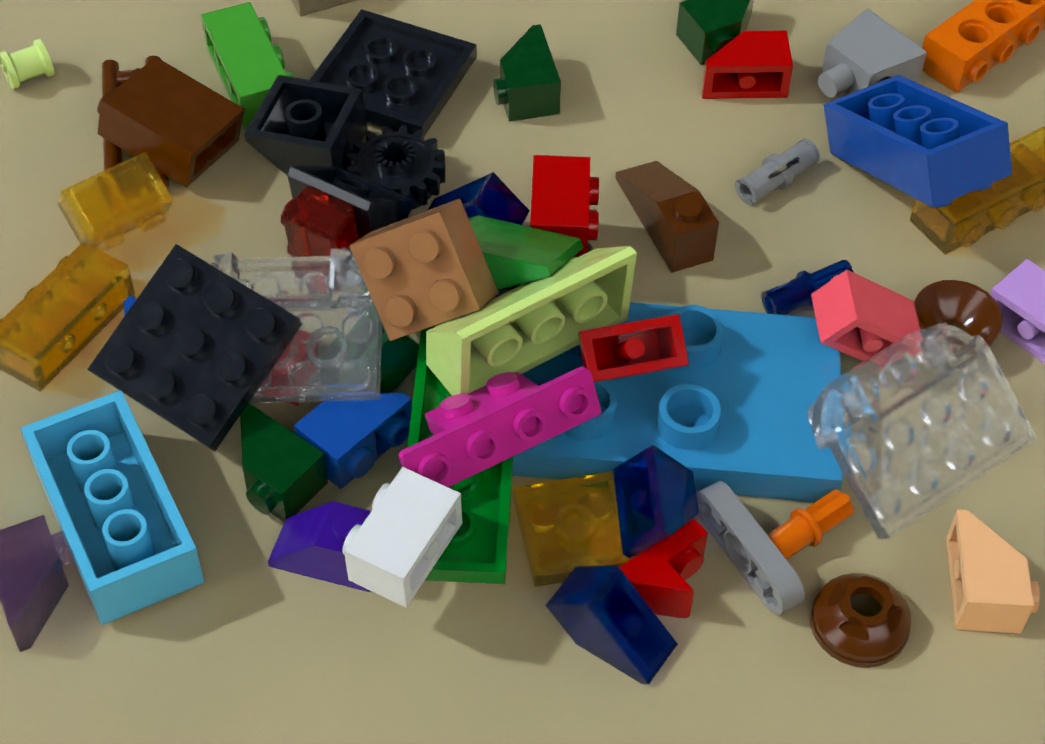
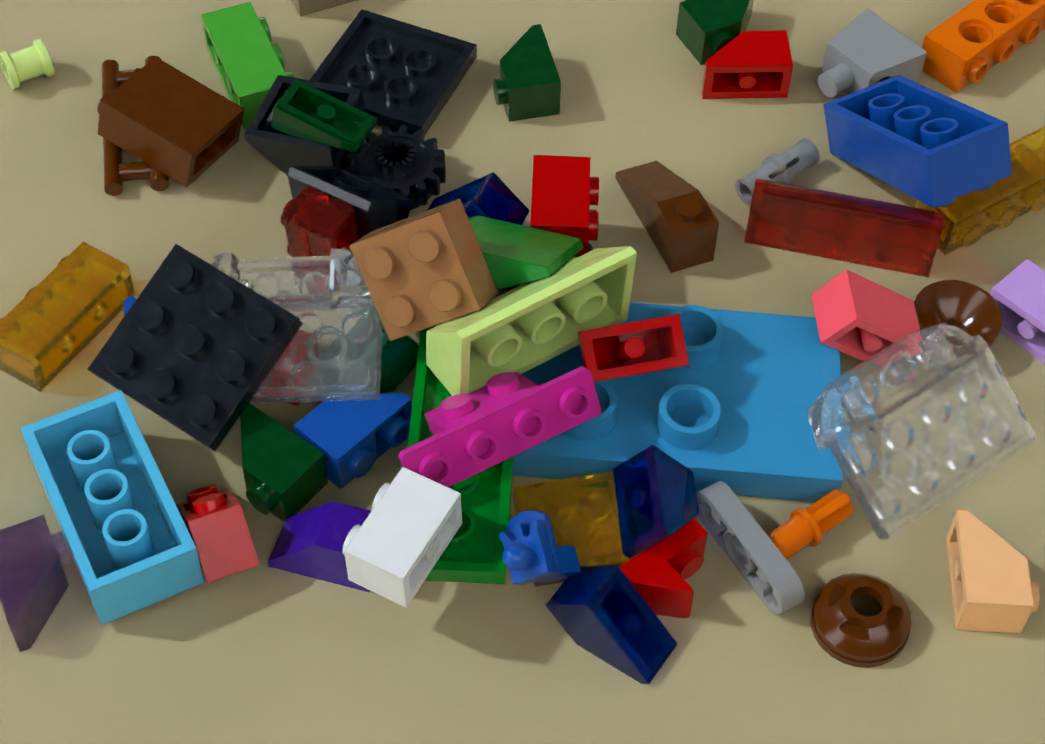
(116, 203): clear yellow brick -> none
(218, 532): none -> red slope
(321, 118): none -> dark green slope
(533, 552): none -> blue piece
(798, 291): clear blue axle -> none
(844, 227): none -> clear red brick

